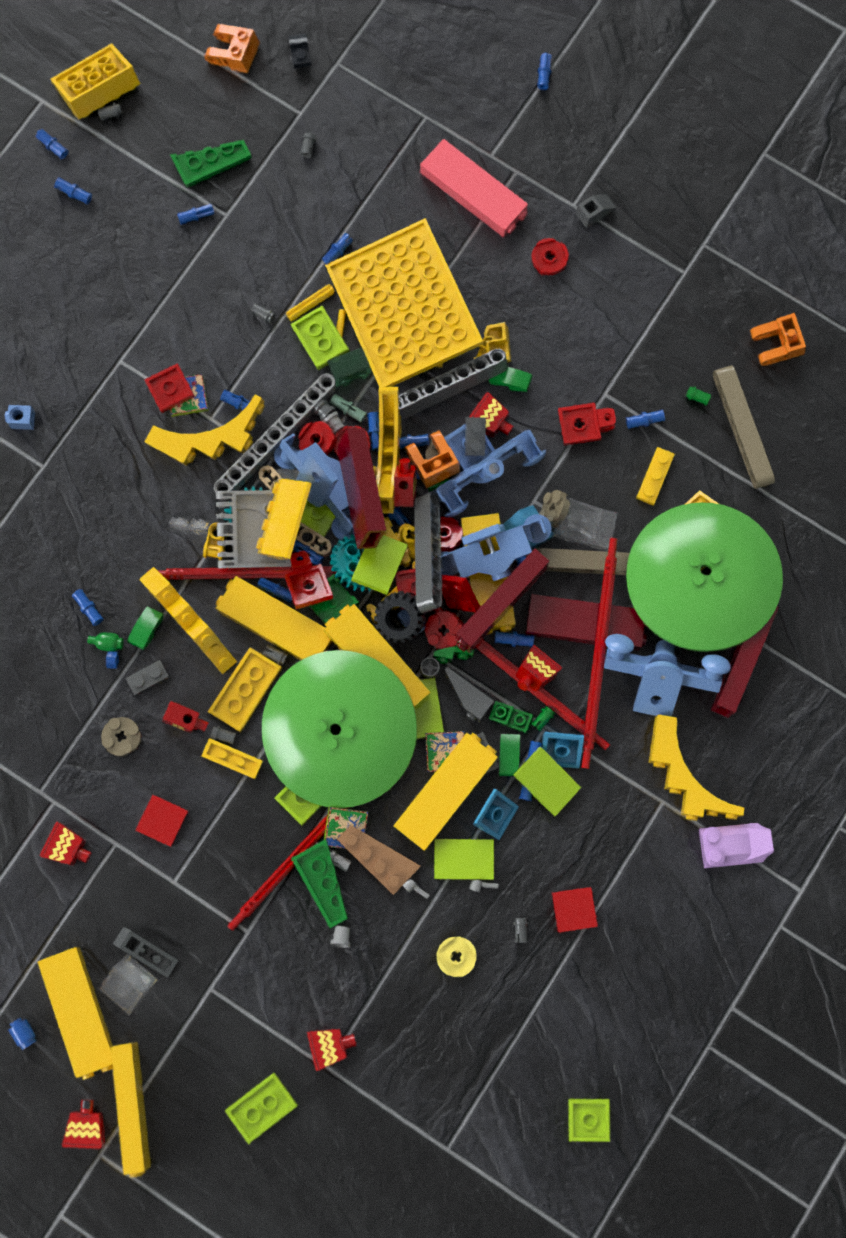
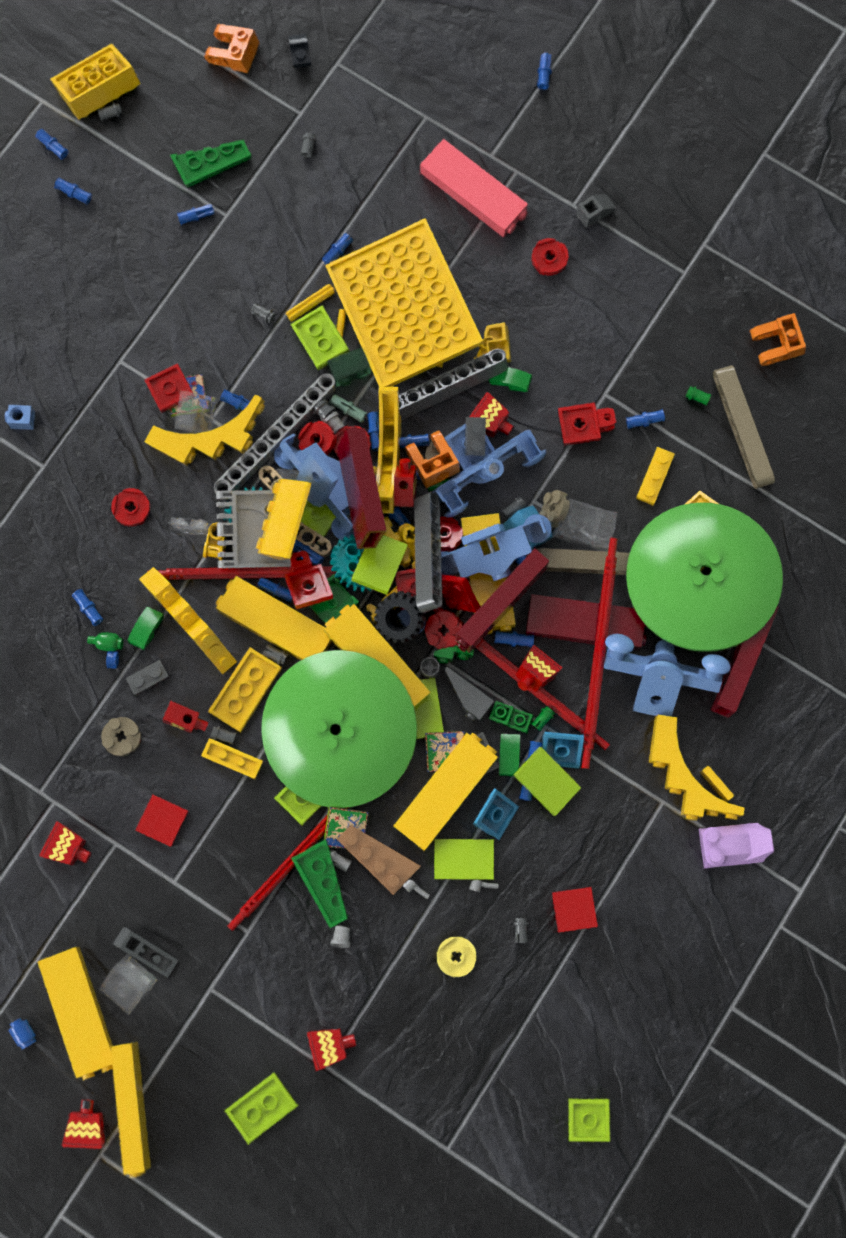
(137, 516): none -> red plate
(195, 412): none -> clear slope
(518, 504): none -> dark grey pin
(716, 783): none -> yellow tile

